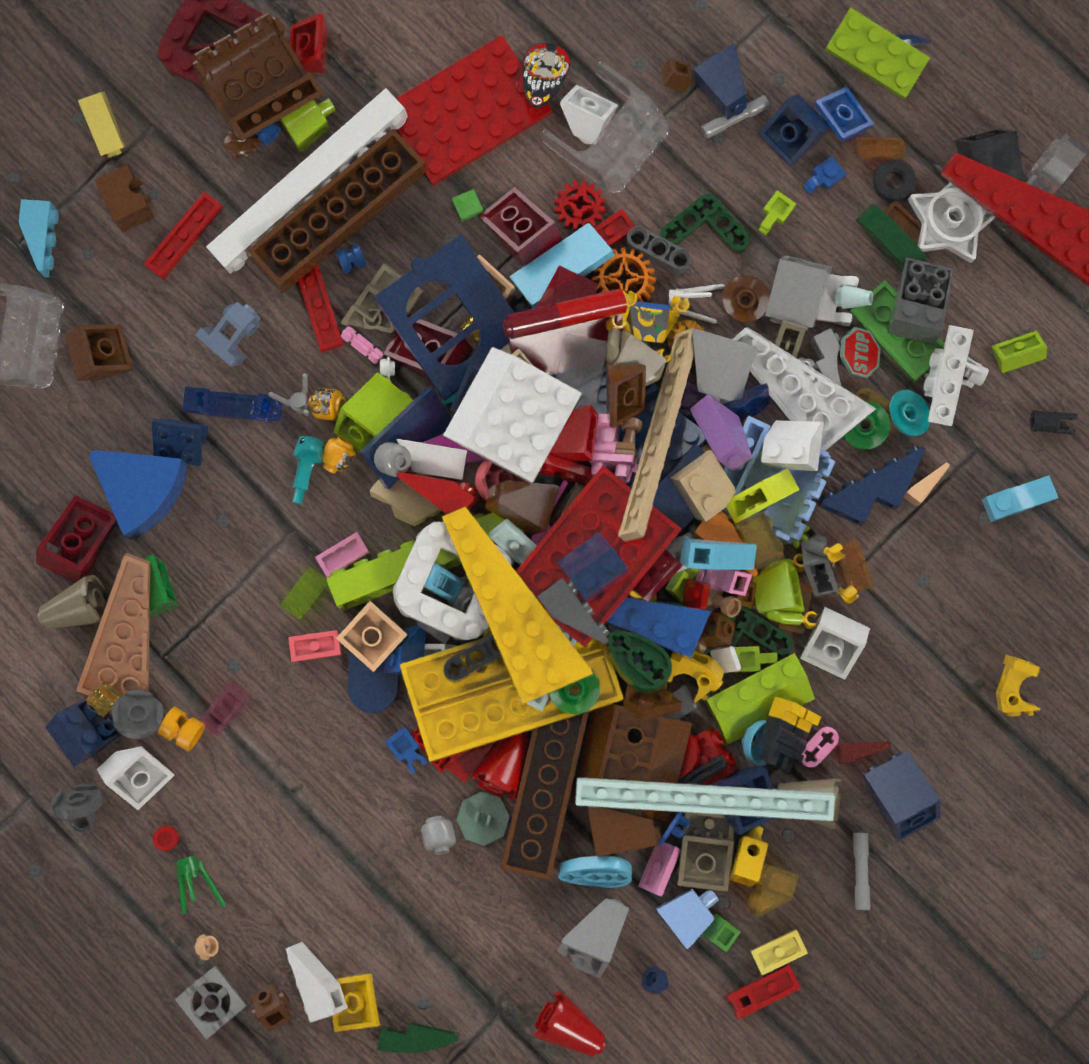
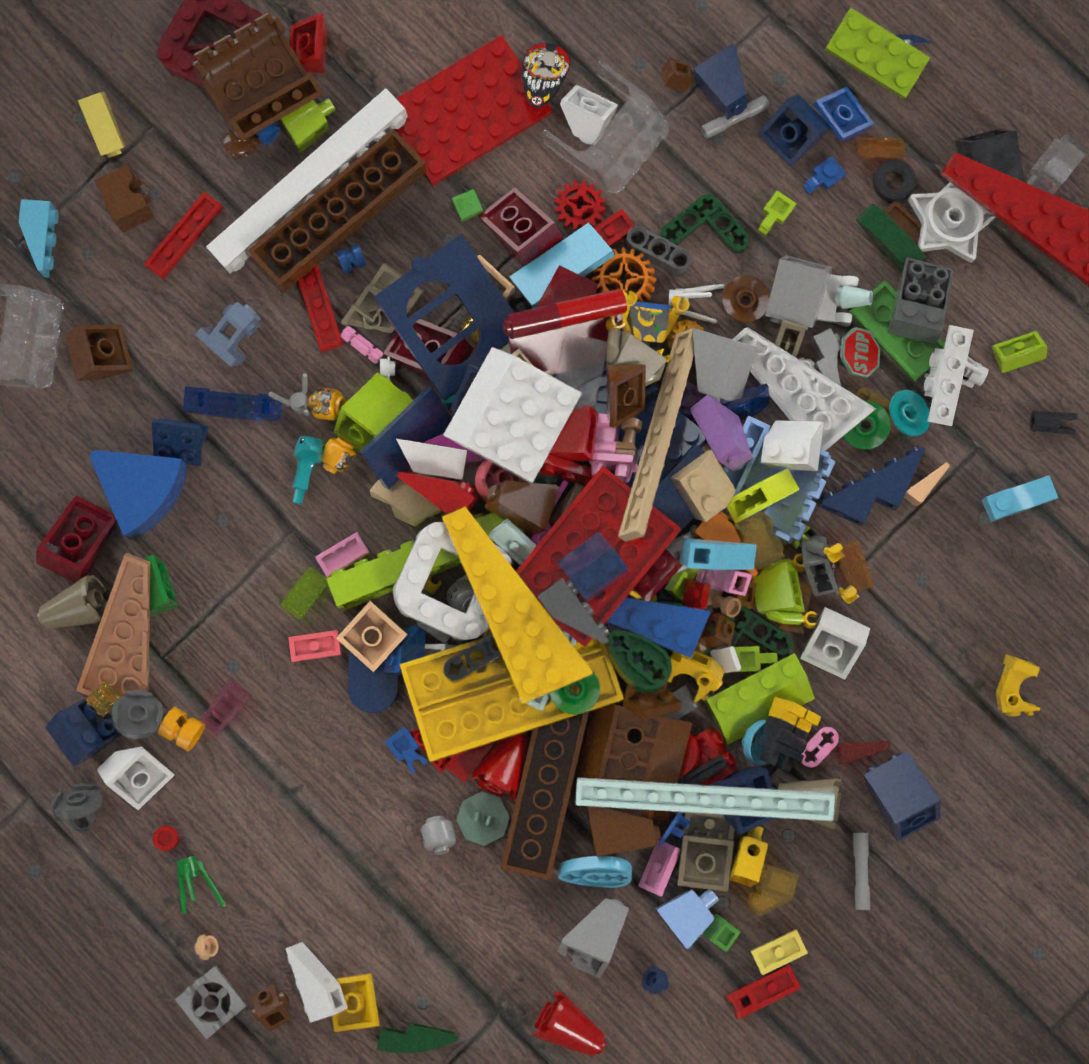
(392, 459): light grey head -> none
(443, 583): medium azure slope -> none

